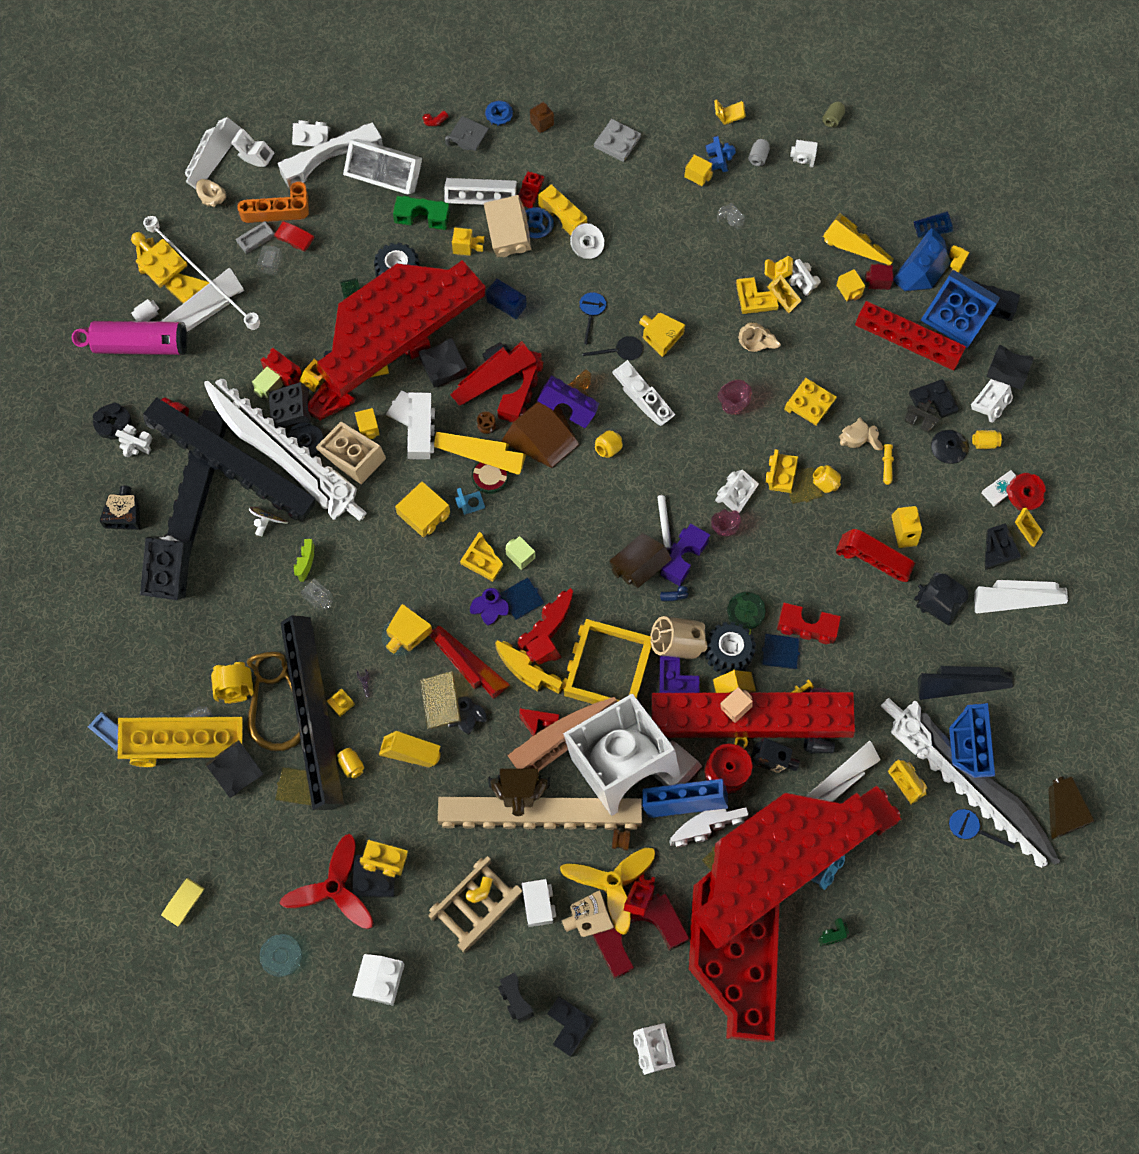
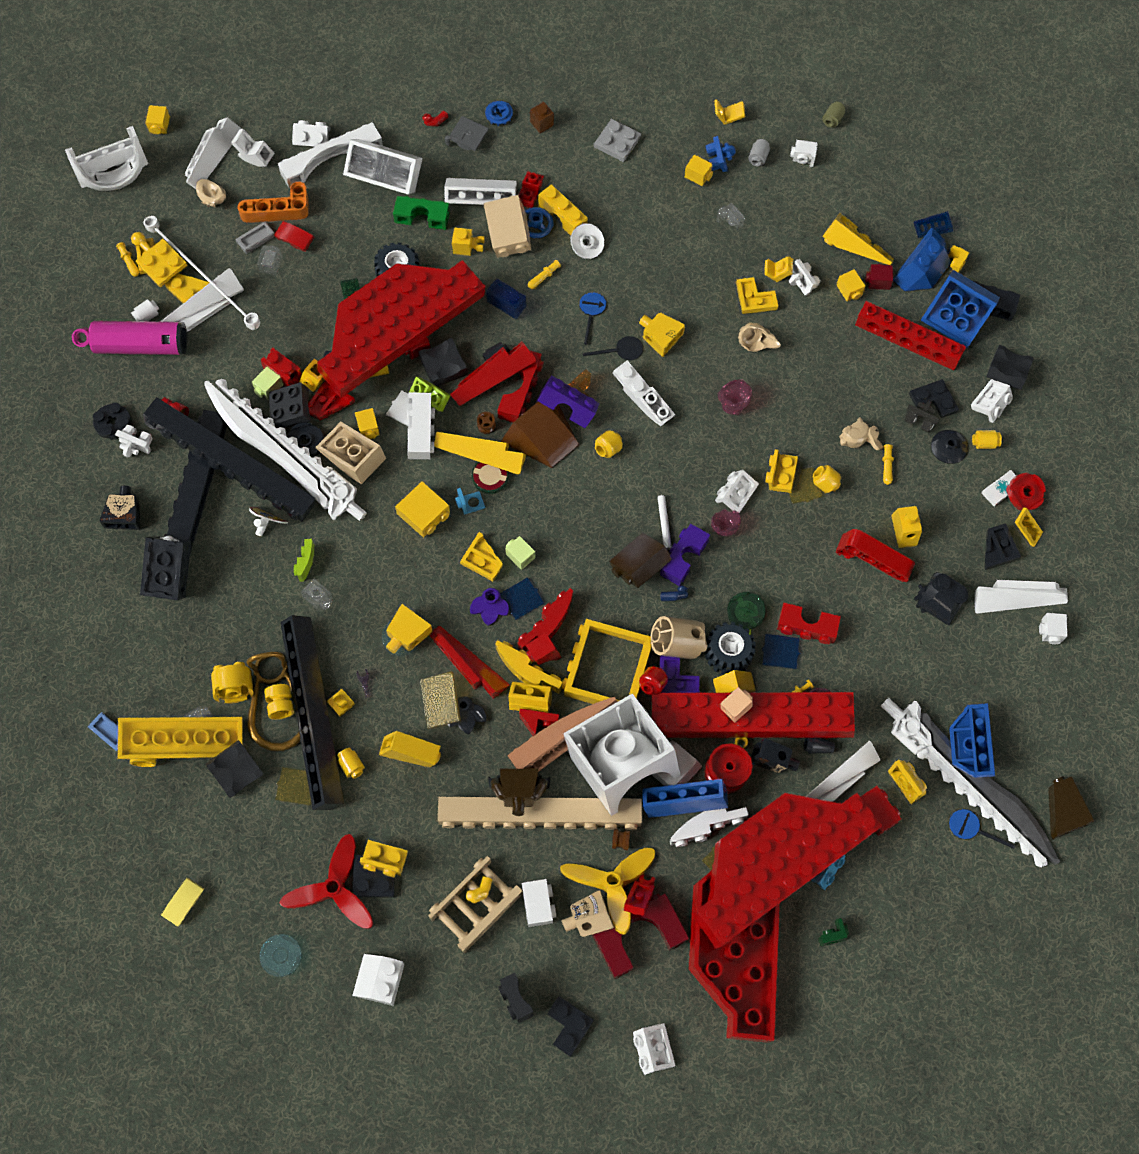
(101, 159): none -> white piece
(126, 256): none -> yellow piece
(157, 119): none -> yellow brick
(279, 703): none -> yellow wheel
(438, 397): none -> lime slope
(530, 697): none -> yellow brick
(532, 284): none -> yellow piece
(653, 680): none -> red head
(784, 293): yellow slope -> none
(810, 401): yellow piece -> none
(962, 680): black wedge -> none
(1053, 628): none -> white brick

